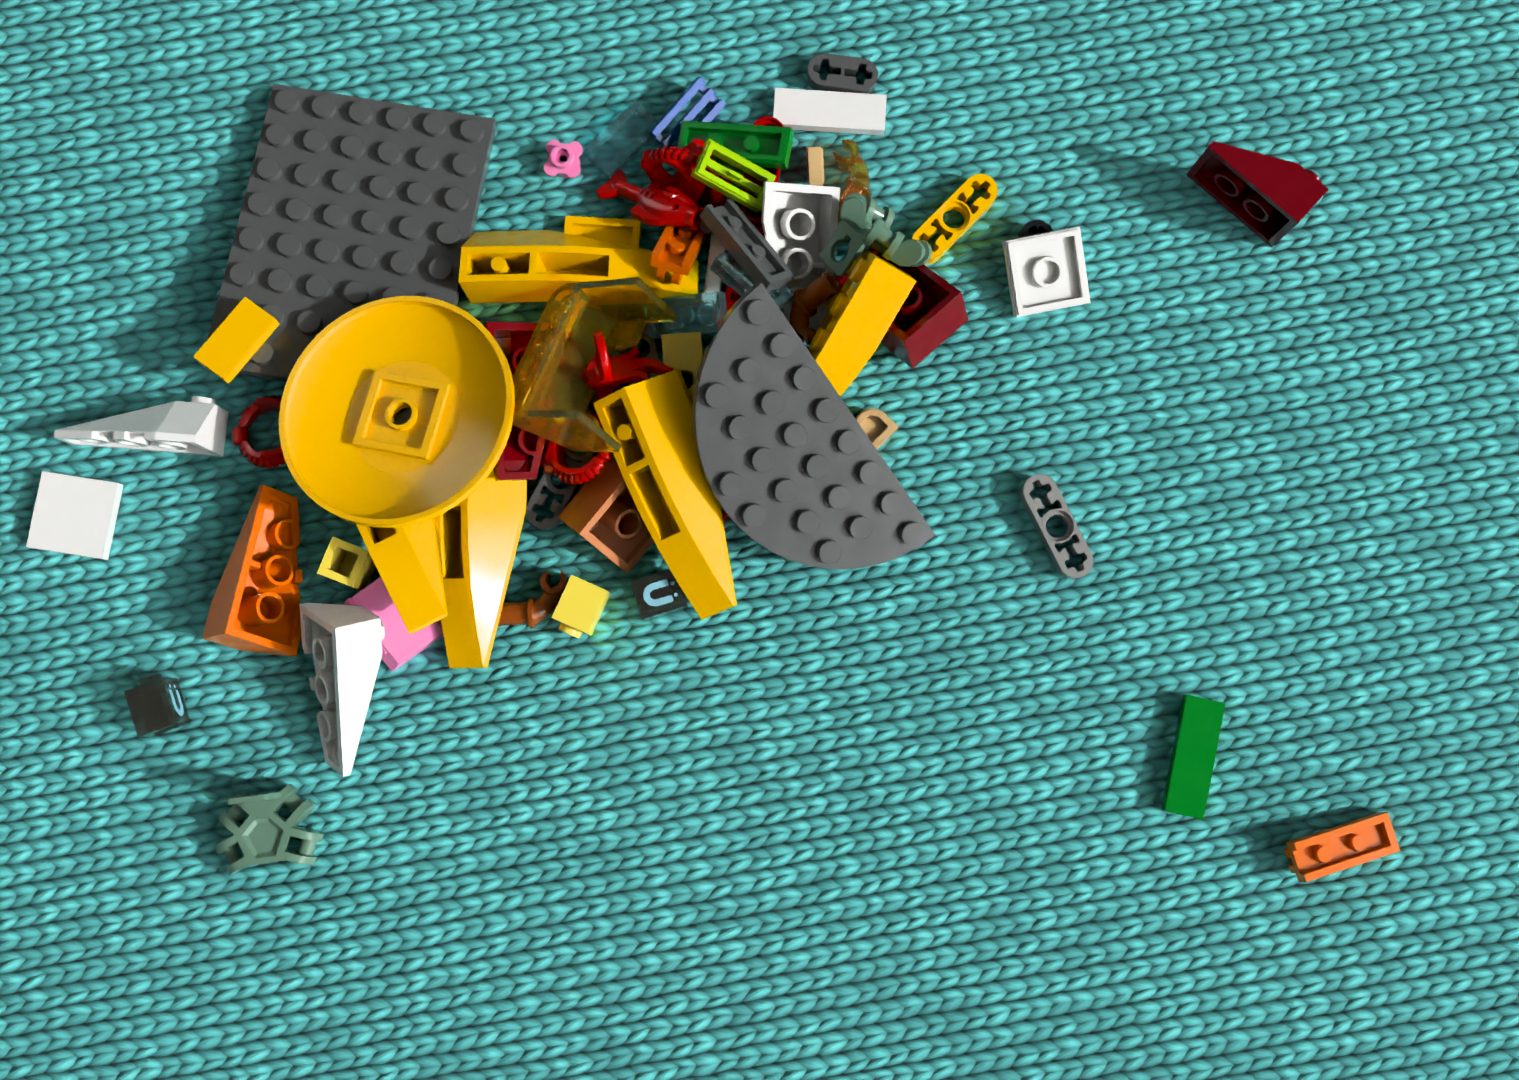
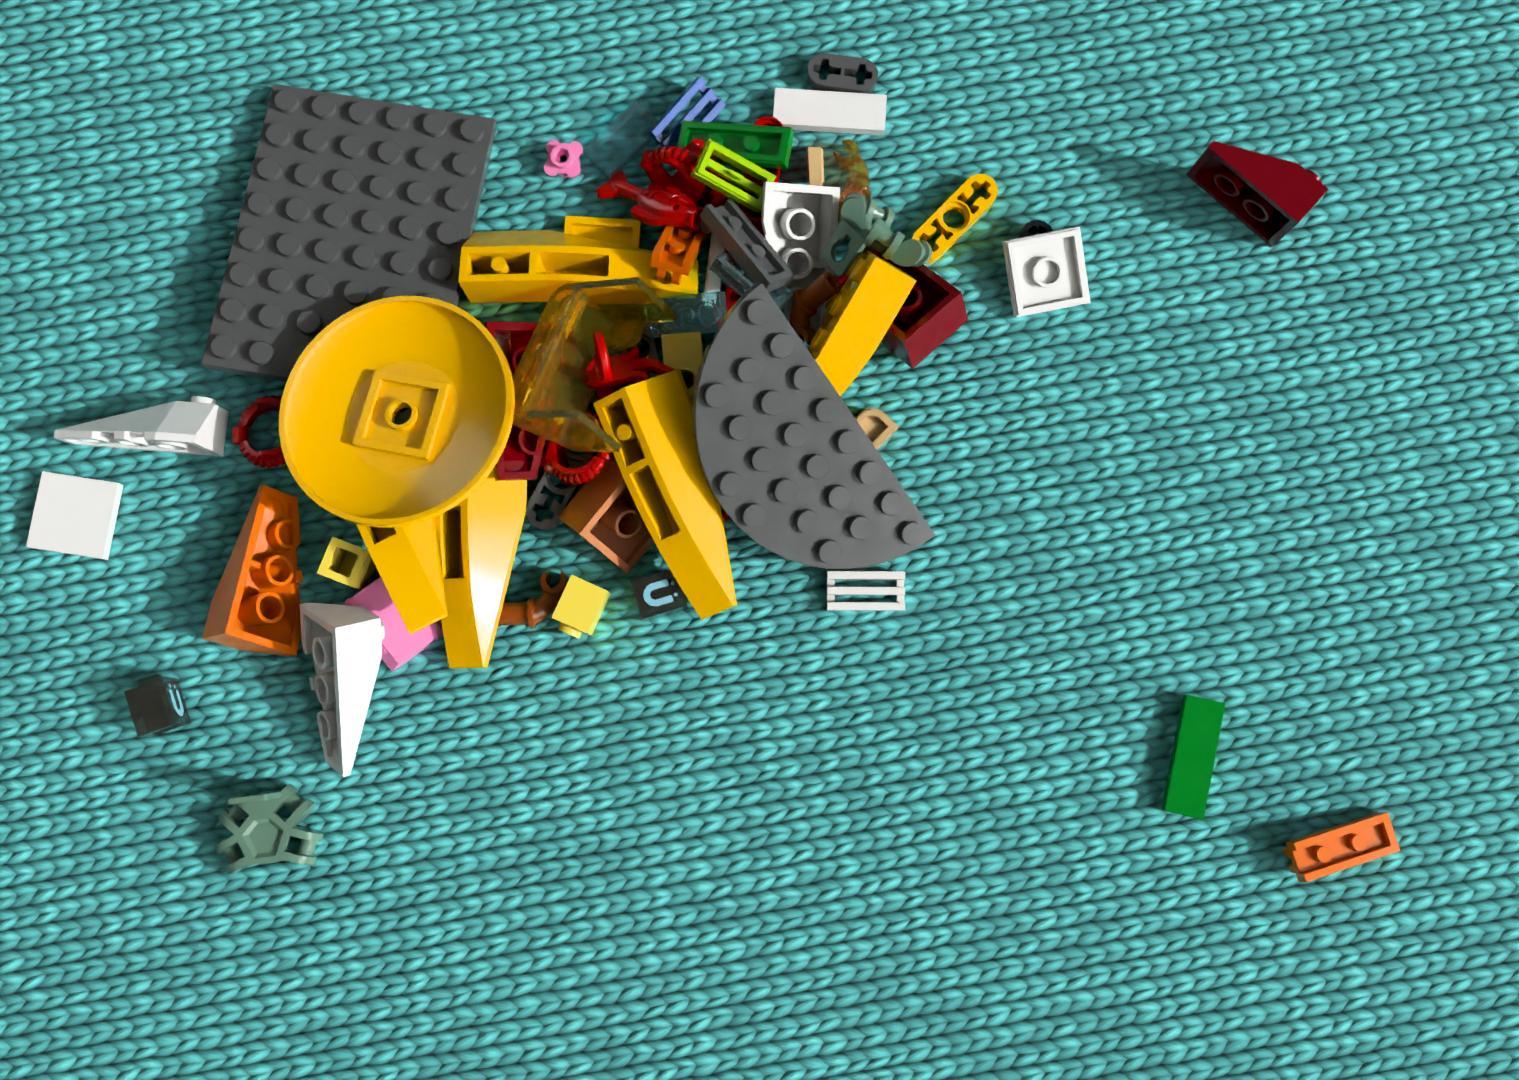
(236, 340): yellow tile -> none
(899, 590): none -> white tile
(1054, 496): light grey beam -> none

